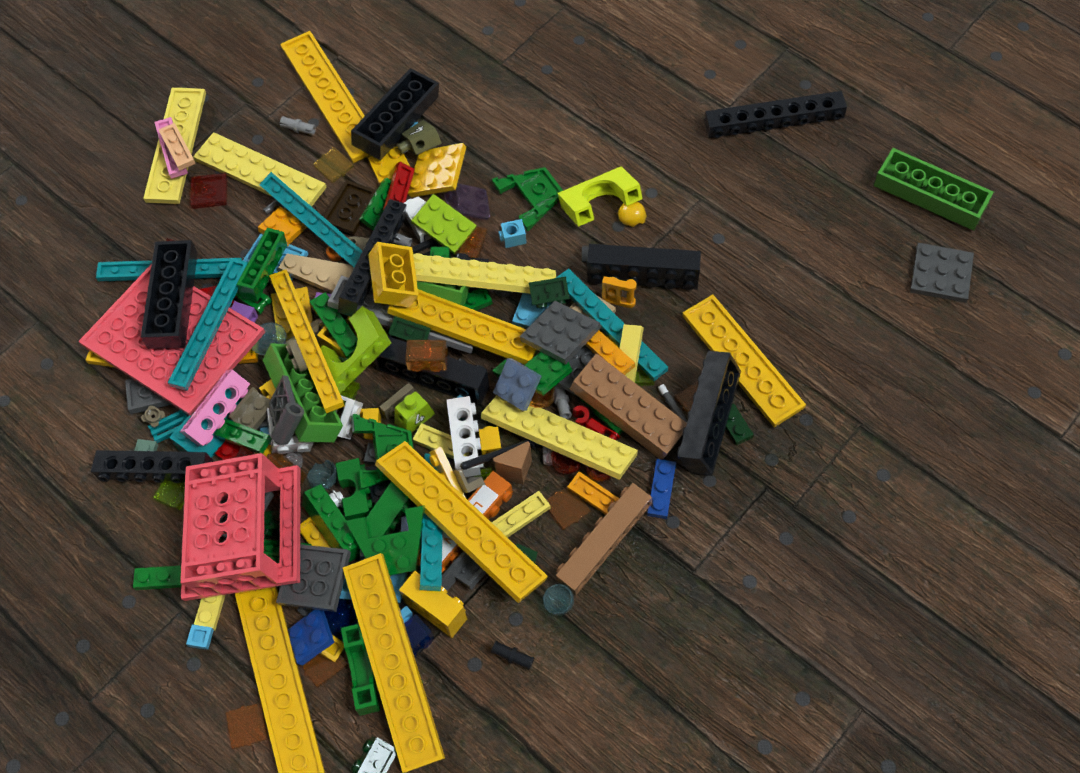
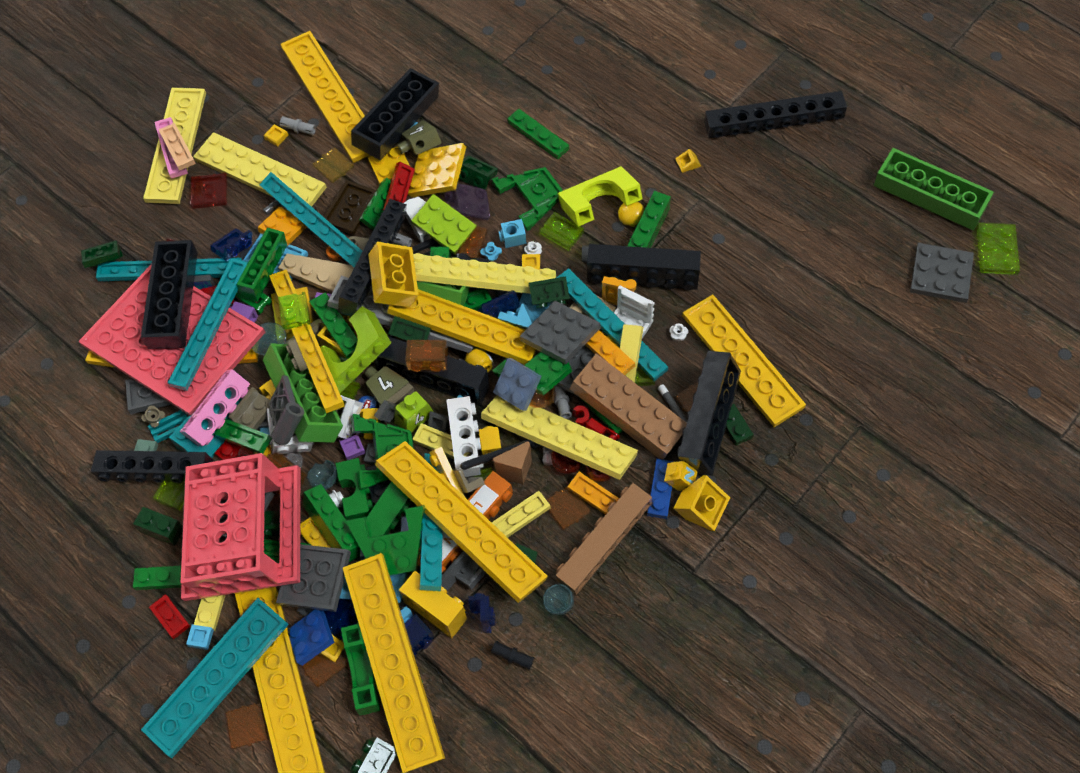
(100, 254): none -> dark green bracket
(158, 526): none -> dark green brick
(169, 616): none -> red plate
(203, 281): none -> tile
(214, 678): none -> teal plate
(232, 244): none -> clear blue bracket
(275, 135): none -> yellow tile
(293, 310): none -> clear neon green plate
(352, 447): none -> medium lavender plate
(368, 402): none -> tile
(383, 383): none -> olive torso
(386, 411): none -> dark grey tile
(438, 421): none -> dark grey slope
(476, 172): none -> dark green bracket
(479, 357): none -> yellow head
(481, 604): none -> clear blue bracket
(491, 255): none -> medium azure plate
(503, 303): none -> clear blue bracket
(522, 319): none -> medium azure slope
(528, 249): none -> white plate
(531, 260): none -> yellow plate
(538, 133): none -> green plate
(561, 231): none -> clear neon green plate
(634, 309): none -> white plate
(651, 221): none -> green brick
(678, 336): none -> white plate
(680, 475): none -> yellow brick
(687, 161): none -> yellow slope
(702, 503): none -> yellow slope
(998, 248): none -> clear neon green plate

